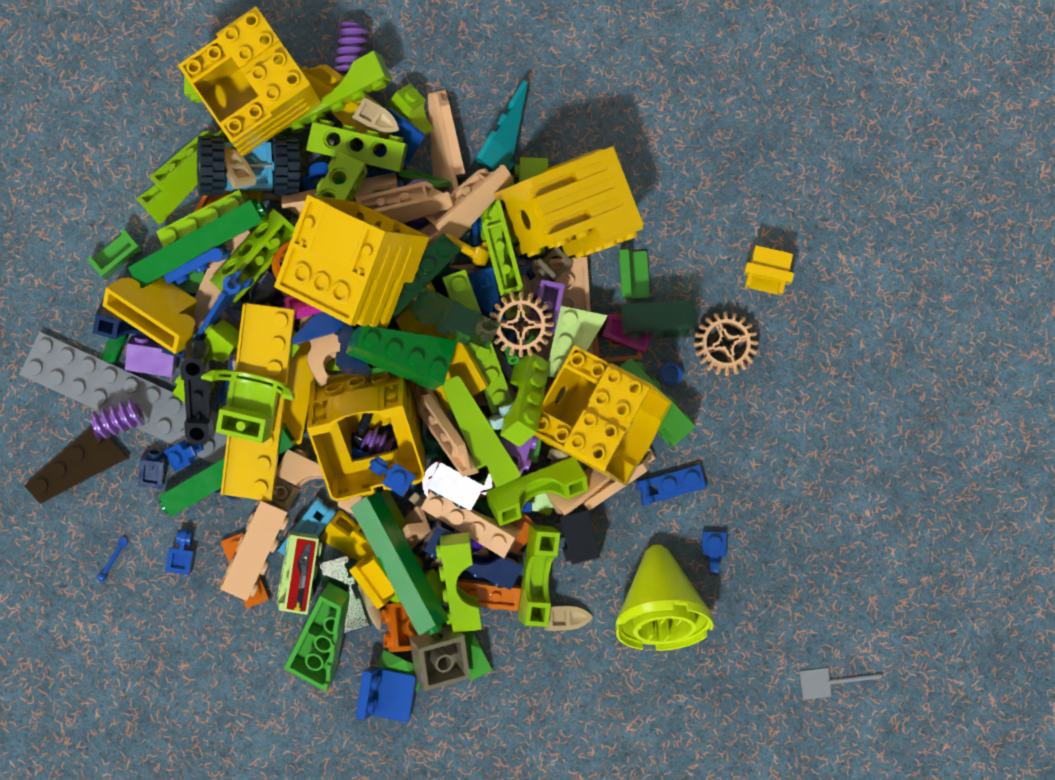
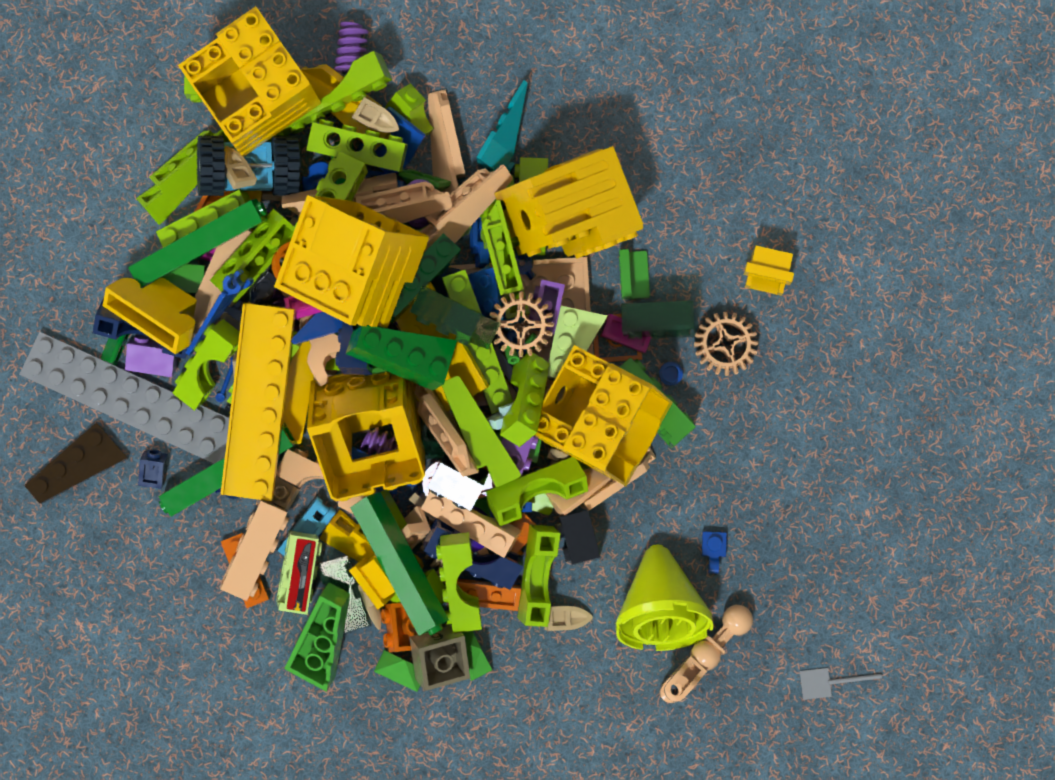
(115, 255): bright green panel -> none
(117, 419): medium lavender piece -> none
(122, 543): blue hinge -> none
(179, 559): blue plate -> none
(181, 454): blue plate -> none
(197, 392): black plate -> none
(198, 264): blue plate -> none
(249, 404): lime piece -> none
(362, 429): black bar -> none
(386, 694): blue bracket -> none
(397, 478): blue plate -> none
(478, 255): yellow piece -> none
(546, 271): dark tan bracket -> none
(672, 484): blue plate -> none
(706, 654): none -> light nougat piece

